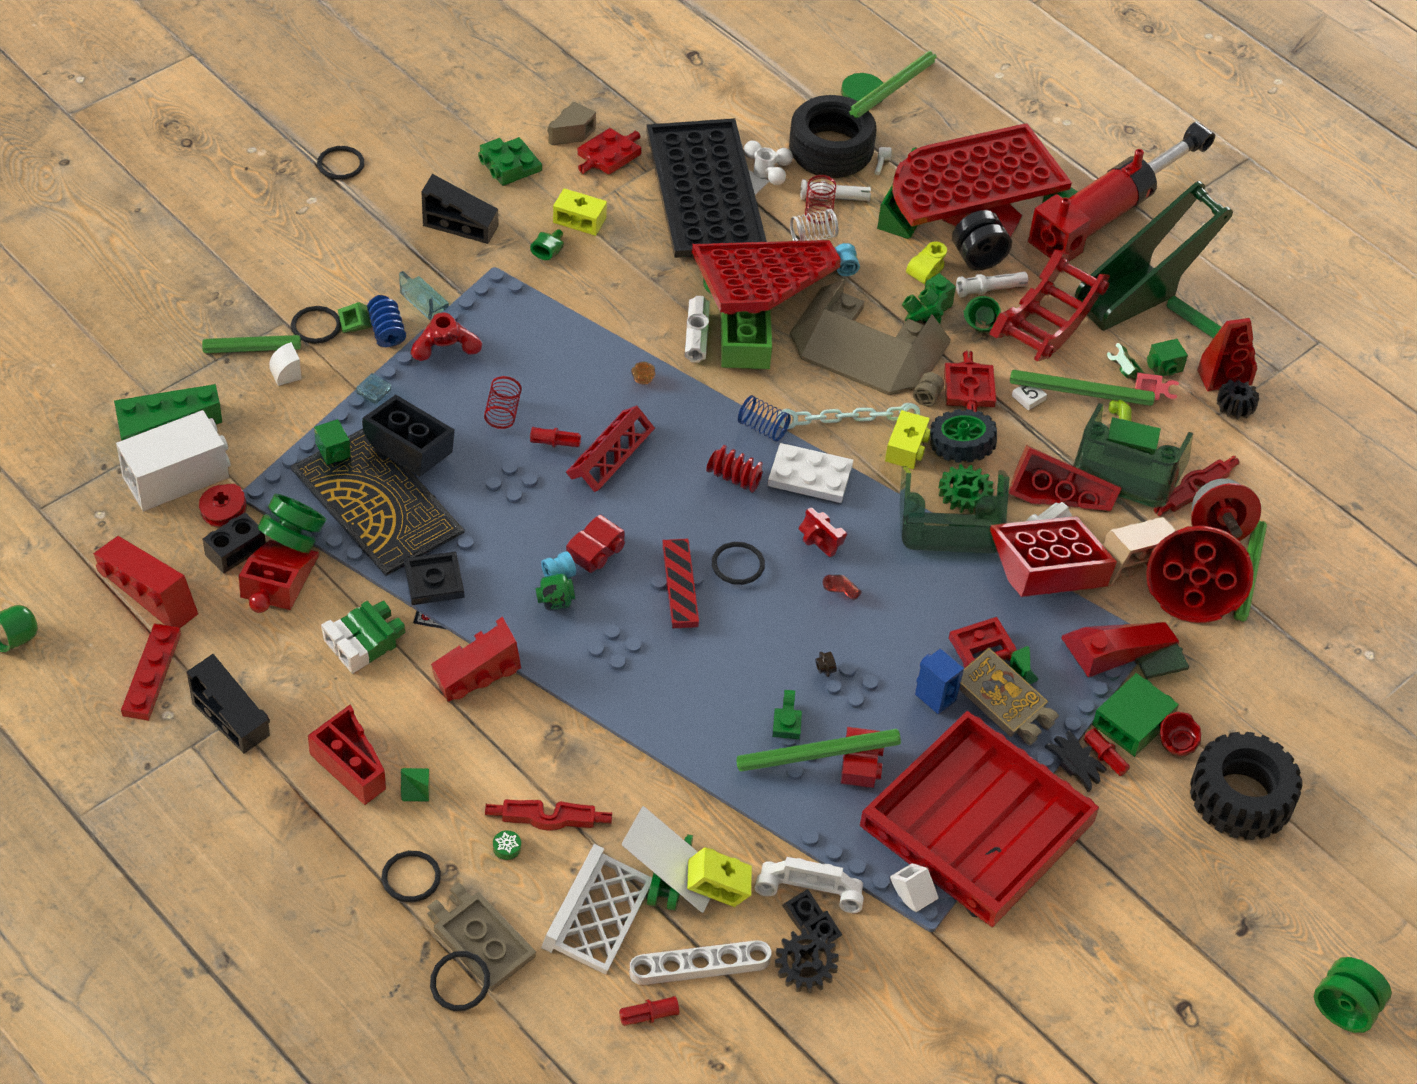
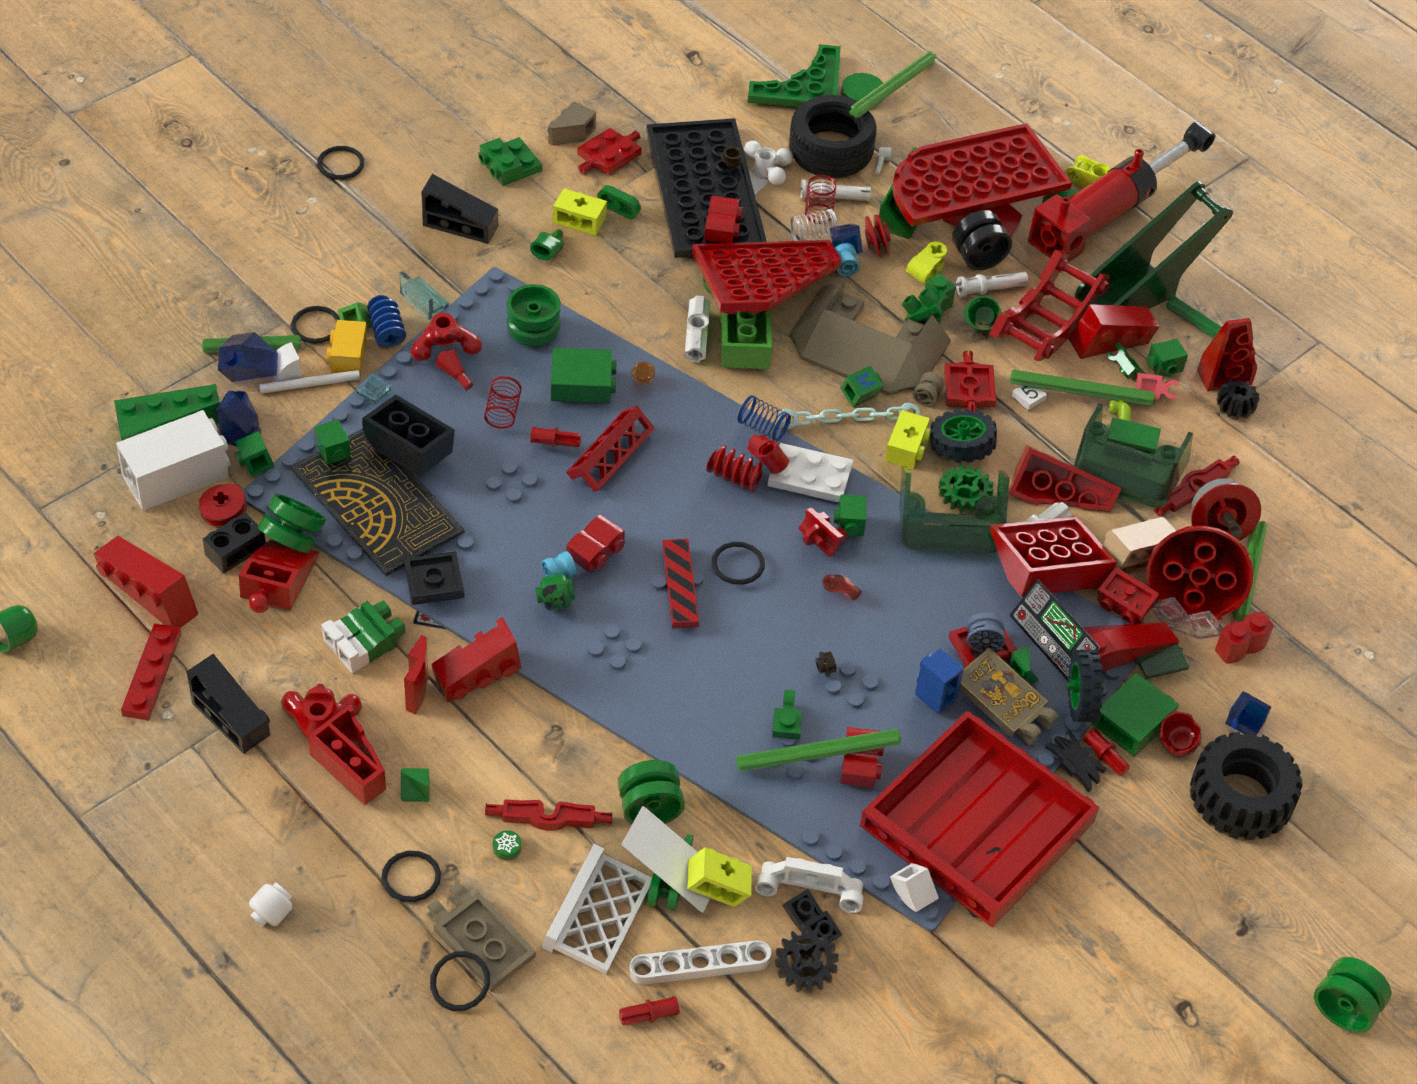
(237, 417): none -> clear blue slope
(247, 358): none -> clear blue slope
(253, 454): none -> green brick
(270, 905): none -> white head
(309, 381): none -> white piece
(316, 707): none -> red head
(348, 346): none -> yellow piece
(417, 677): none -> red slope
(449, 363): none -> red cone
(533, 315): none -> green wheel
(582, 375): none -> green brick
(620, 202): none -> green plate
(655, 787): none -> green wheel
(722, 220): none -> red brick
(732, 157): none -> dark brown plate
(768, 453): none -> red piece
(816, 81): none -> green plate
(847, 234): none -> clear blue panel
(851, 514): none -> green brick
(861, 386): none -> green brick
(877, 234): none -> red piece
(985, 630): none -> sand blue wheel
(1051, 627): none -> sticker
(1085, 686): none -> black wheel
(1086, 172): none -> neon yellow piece
(1111, 324): none -> red wedge
(1126, 596): none -> red bracket
(1197, 625): none -> clear tile
(1244, 637): none -> red brick
(1248, 714): none -> clear blue panel

